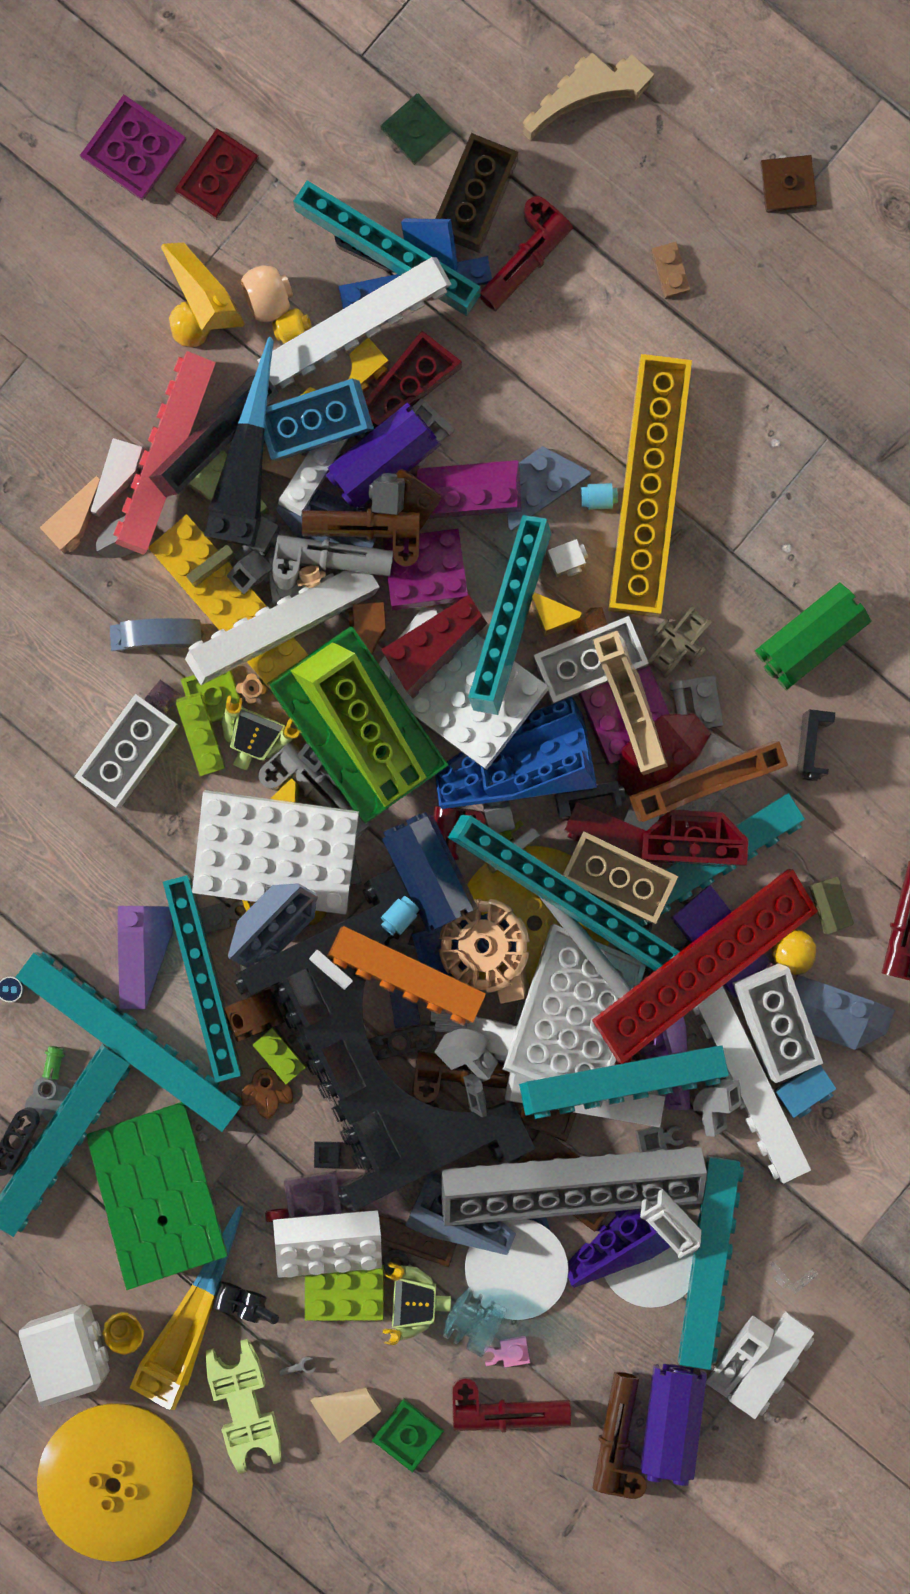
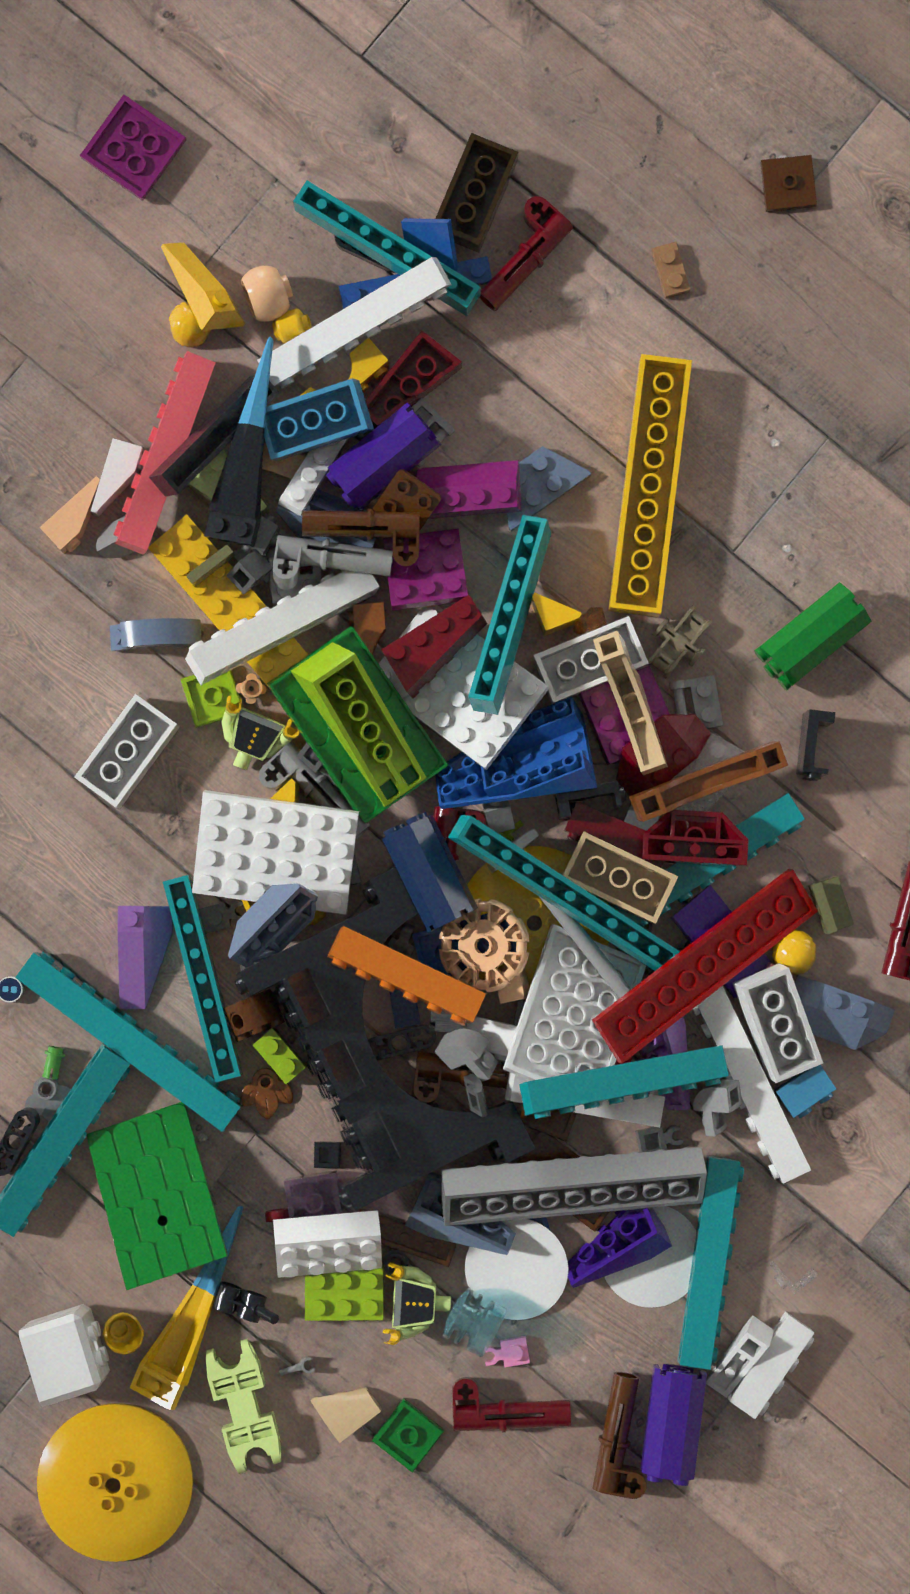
(162, 697): plate -> none
(200, 733): lime brick -> none
(216, 173): dark red tile -> none
(310, 576): light nougat plate -> none
(331, 969): white sticker -> none
(387, 494): dark grey brick -> none
(399, 916): medium azure brick -> none
(415, 128): clear green tile -> none
(568, 558): white brick -> none
(589, 84): tan arch -> none
(599, 496): medium azure brick -> none
(678, 1219): white window -> none

